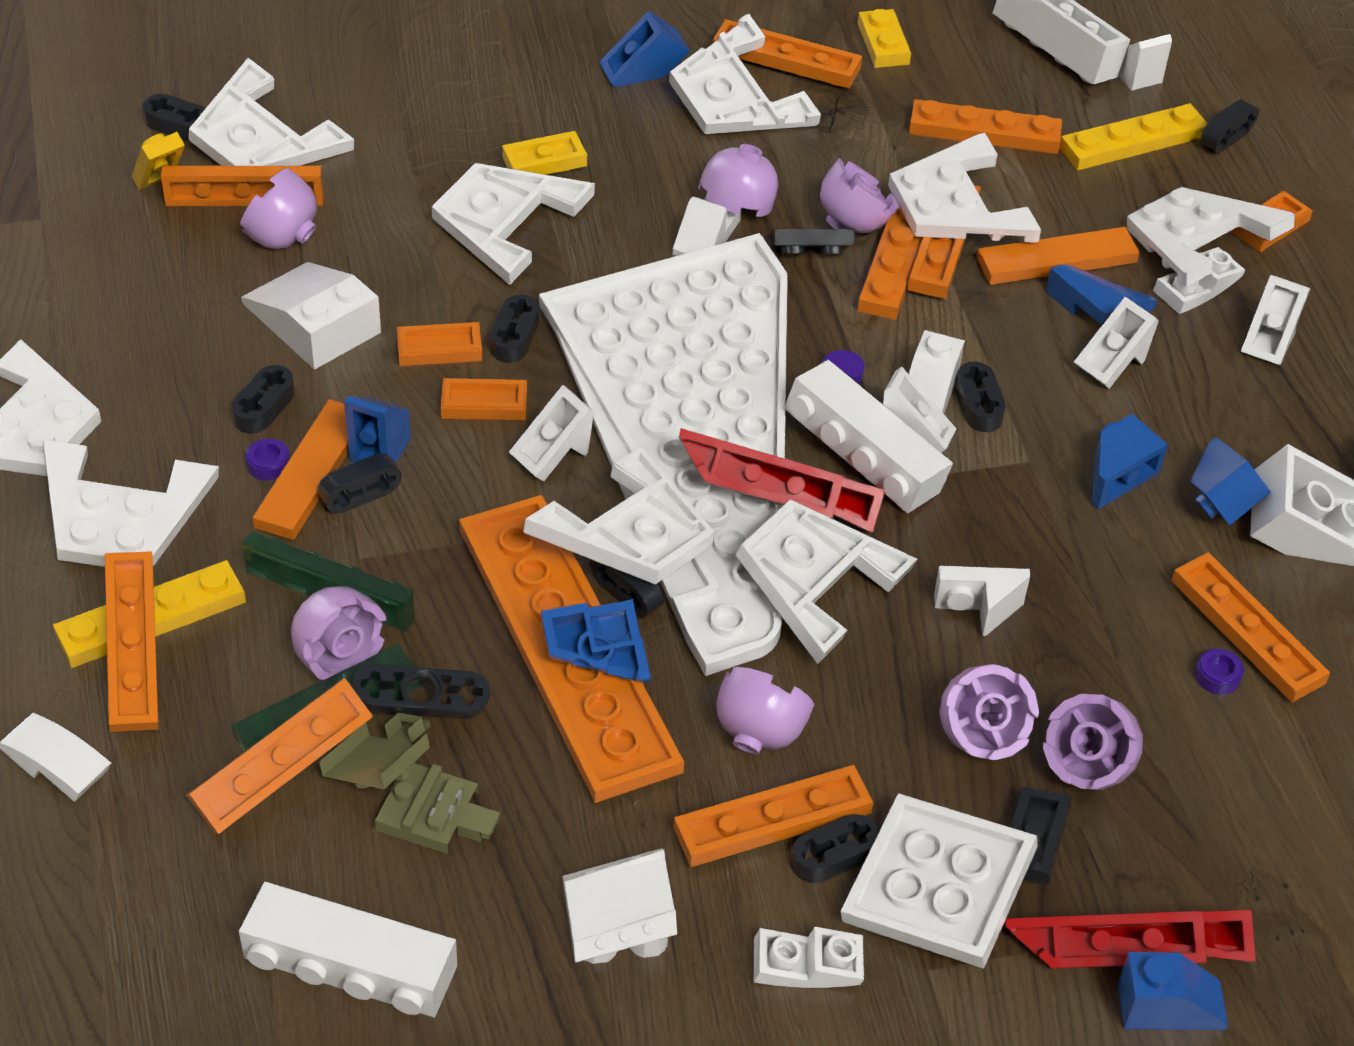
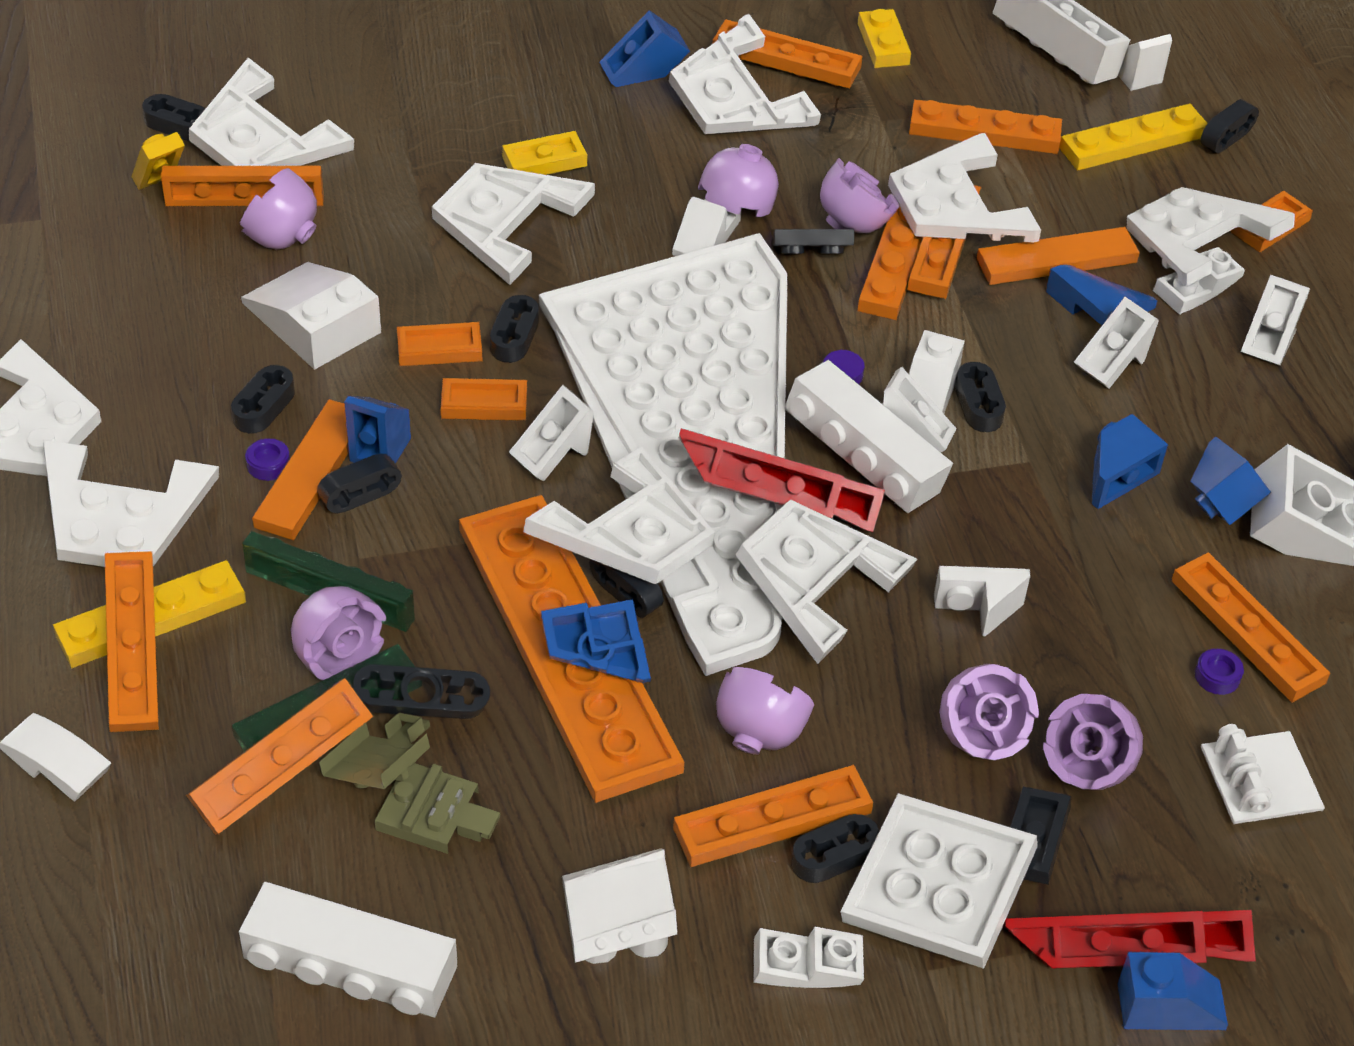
(1260, 775): none -> white hinge

